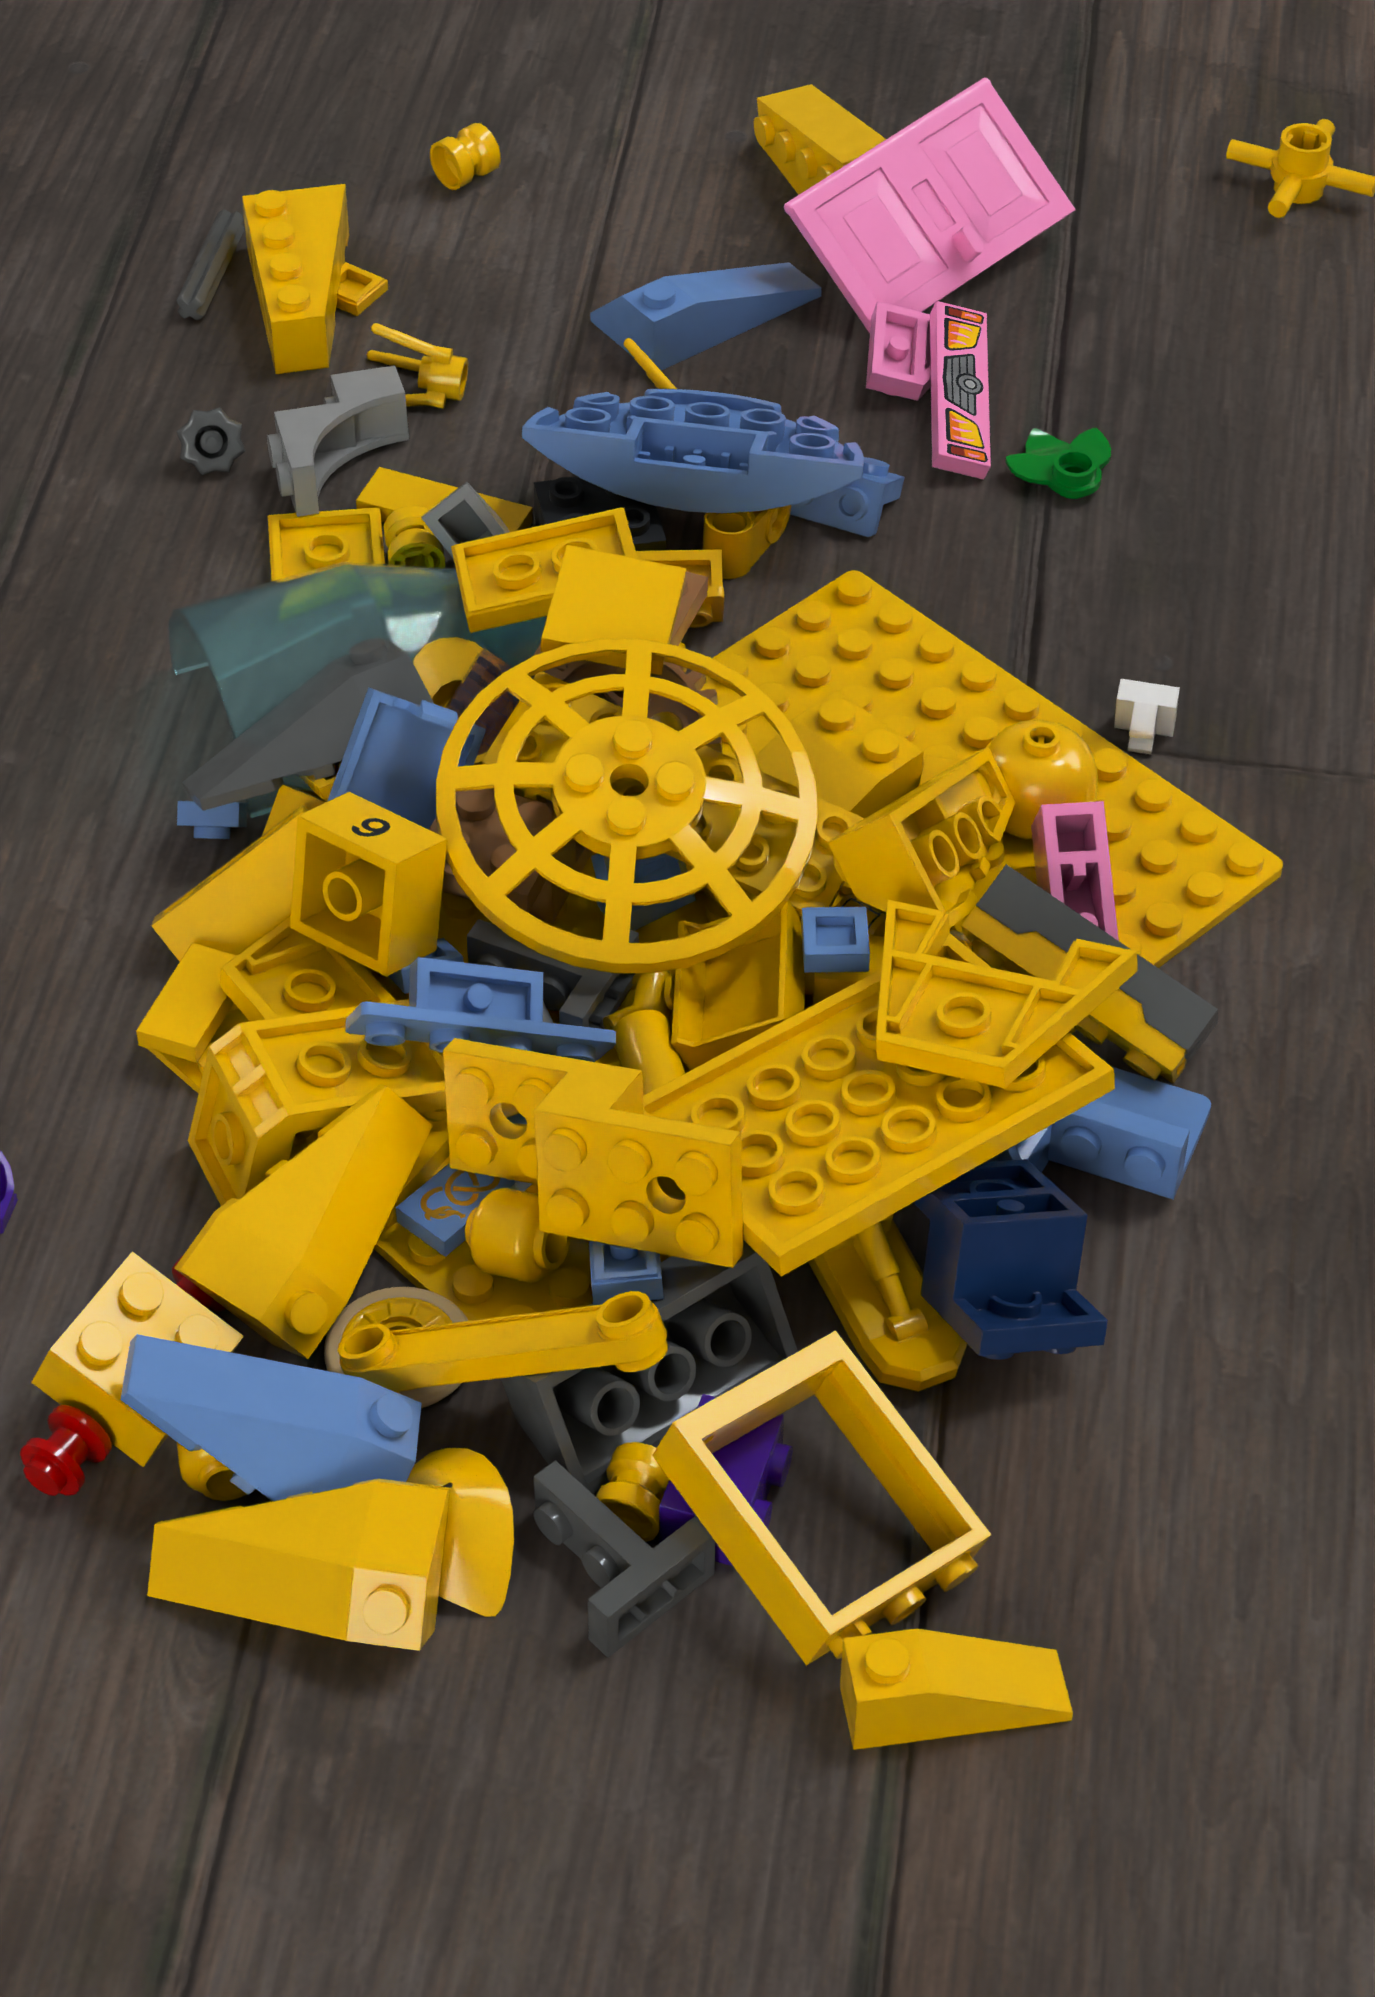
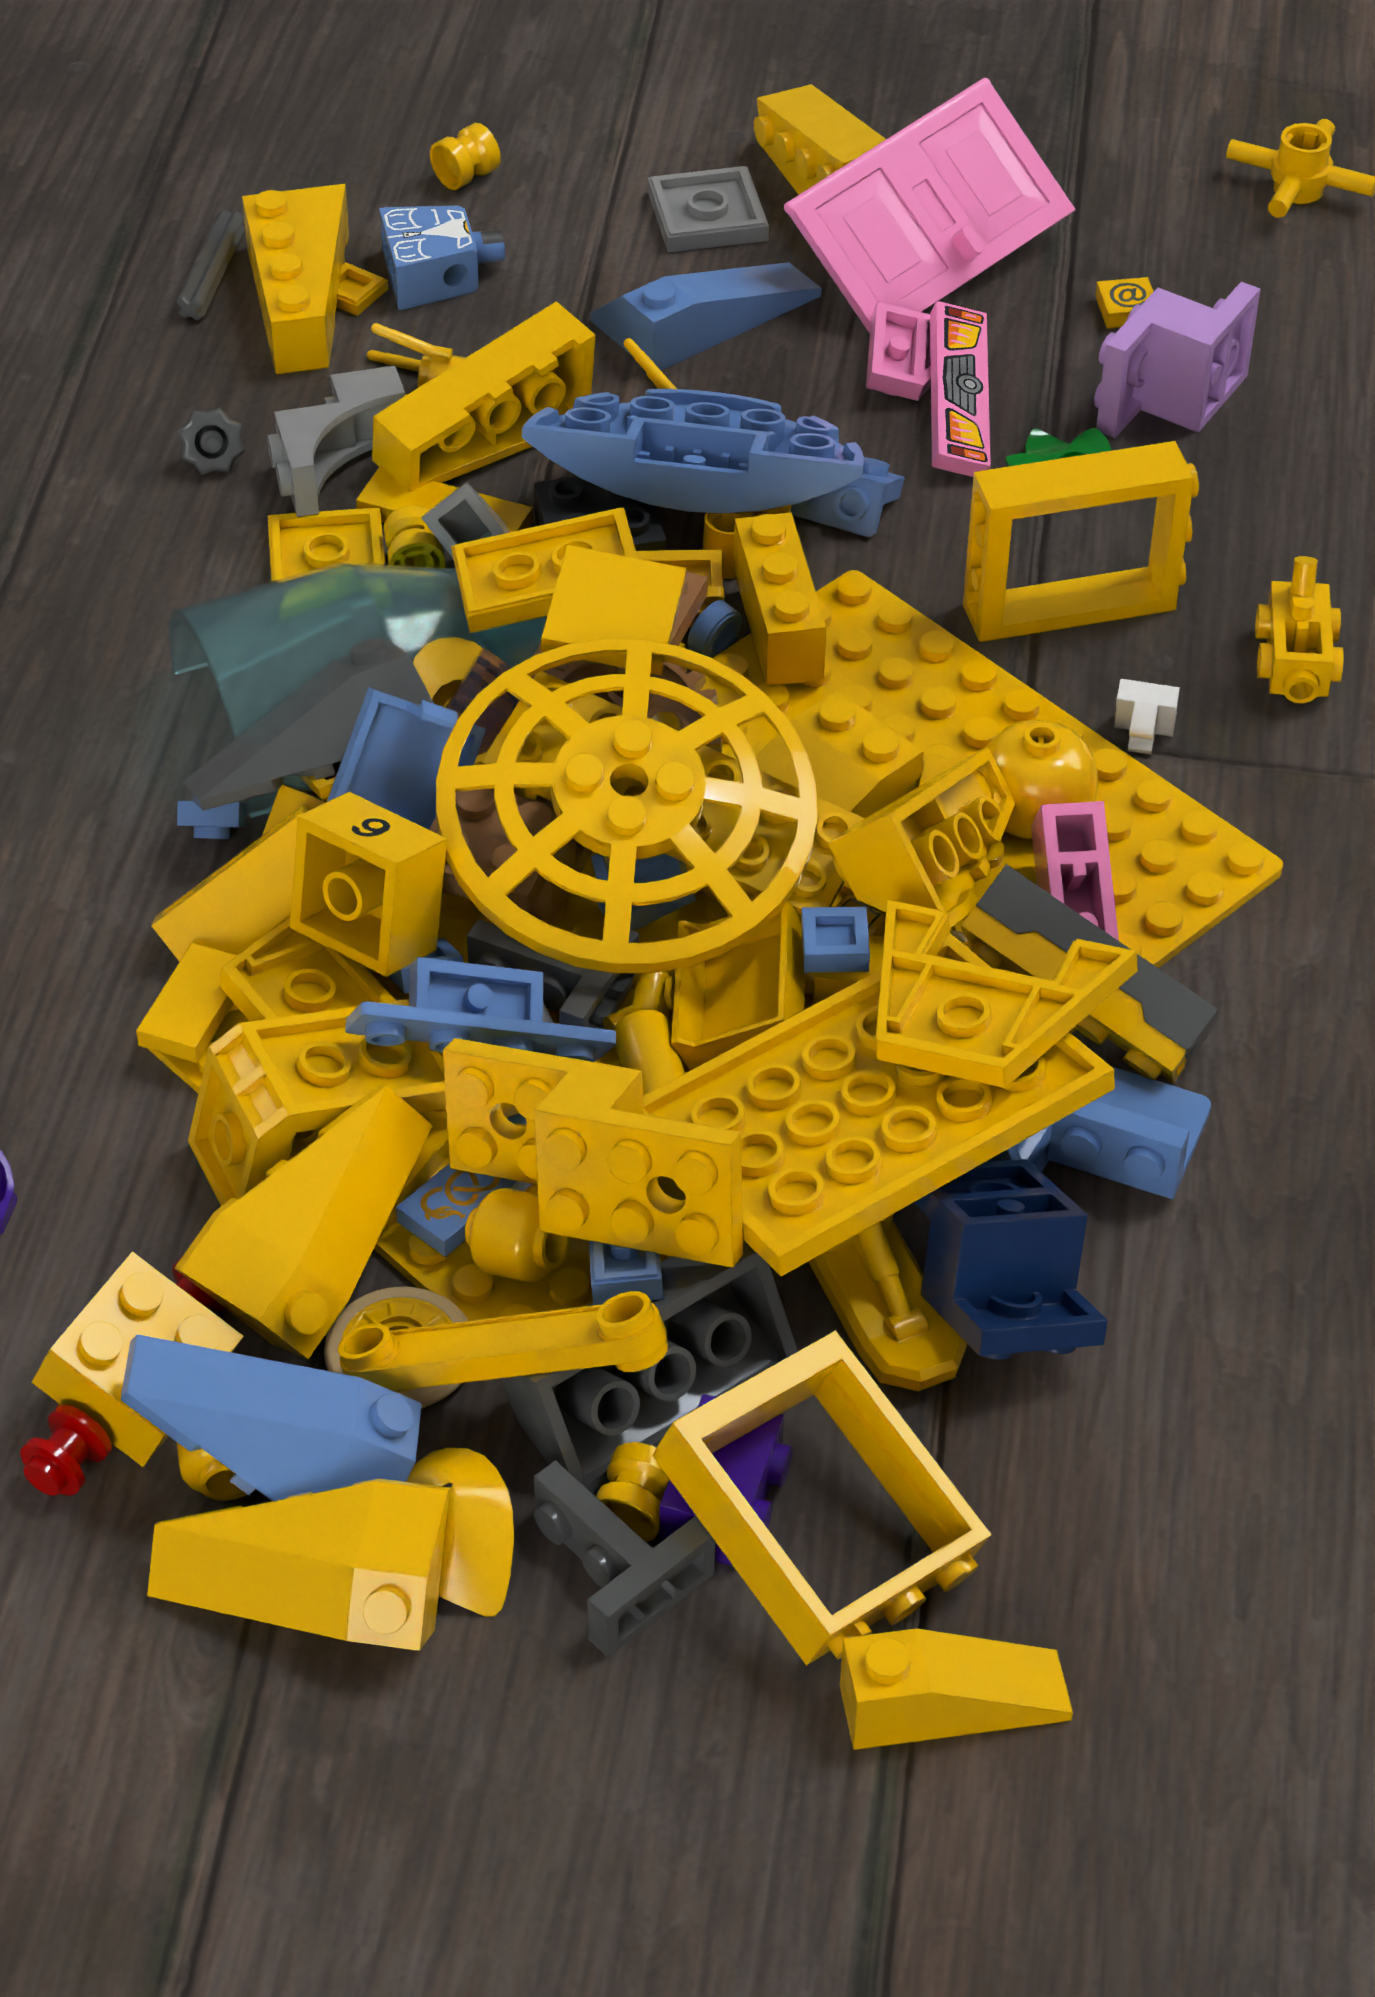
(434, 253): none -> medium blue torso
(481, 403): none -> yellow wedge
(707, 209): none -> light grey tile
(715, 629): none -> medium blue tile
(779, 599): none -> yellow brick
(1065, 486): none -> yellow window
(1119, 297): none -> yellow tile
(1176, 359): none -> lavender bracket
(1299, 636): none -> yellow brick

